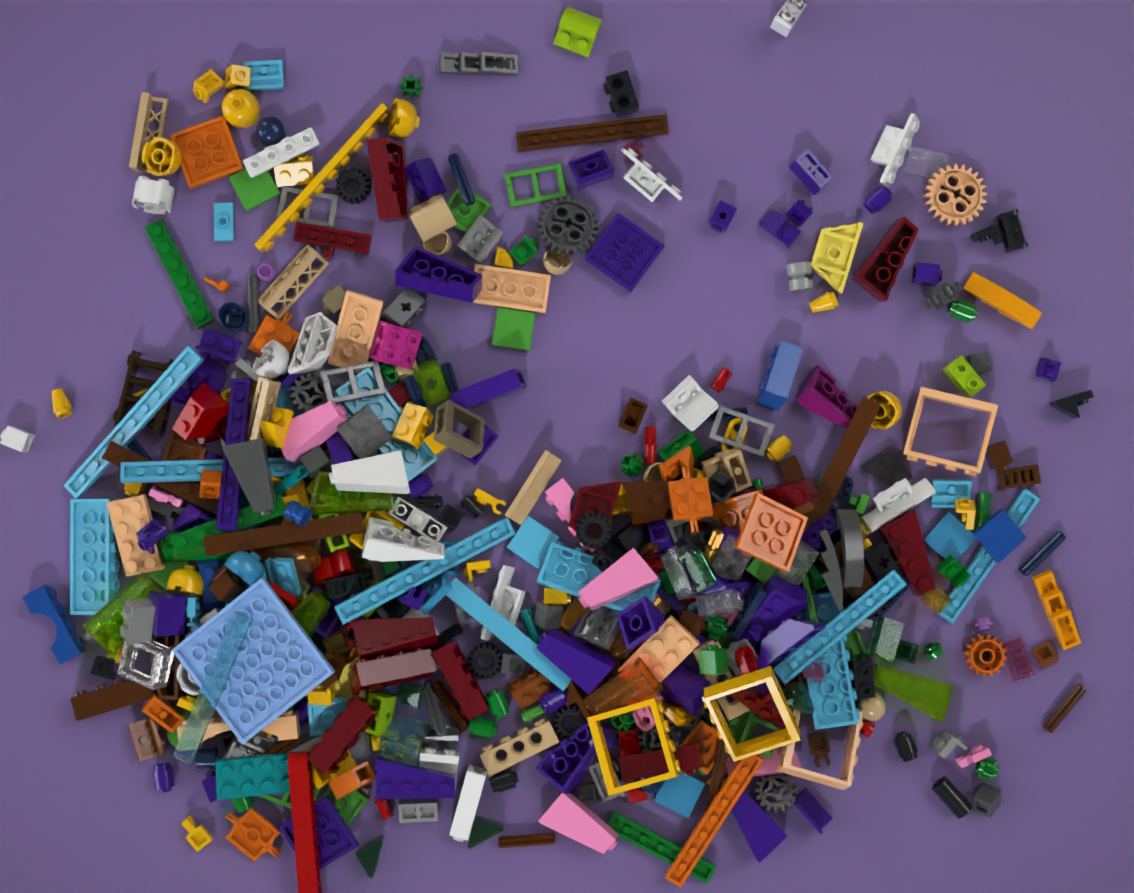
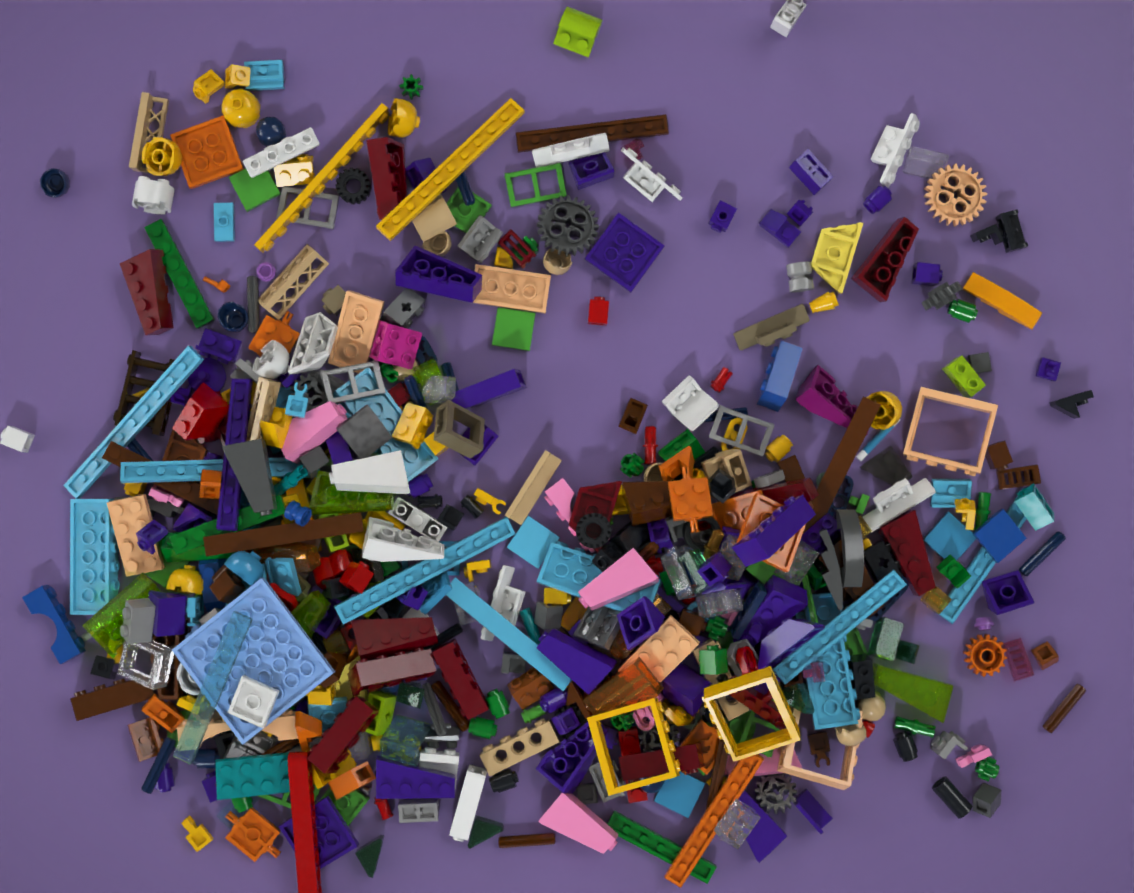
(54, 182): none -> dark blue hair
(61, 405): yellow cone -> none
(149, 291): none -> dark red wedge
(158, 765): none -> dark blue axle
(253, 701): none -> white plate
(297, 404): none -> medium azure plate
(306, 729): none -> orange slope
(332, 239): dark red plate -> none
(356, 576): none -> red brick
(439, 389): none -> clear brick
(450, 169): none -> yellow plate
(476, 668): black tyre -> none
(478, 64): dark grey slope -> none
(527, 258): none -> dark red tile
(565, 721): none -> dark purple slope
(571, 150): none -> white bracket
(598, 311): none -> red brick
(625, 93): black brick -> none
(714, 569): none -> dark purple brick
(737, 823): none -> clear brick
(769, 479): none -> light grey beam
(772, 328): none -> dark tan bracket
(774, 531): none -> dark purple wedge
(851, 734): none -> tan hair
(872, 444): none -> dark azure bar
(914, 726): none -> green pin
(933, 650): green plate -> none
(1006, 593): none -> dark purple slope
(1034, 507): none -> teal hinge
(1056, 610): light orange slope -> none

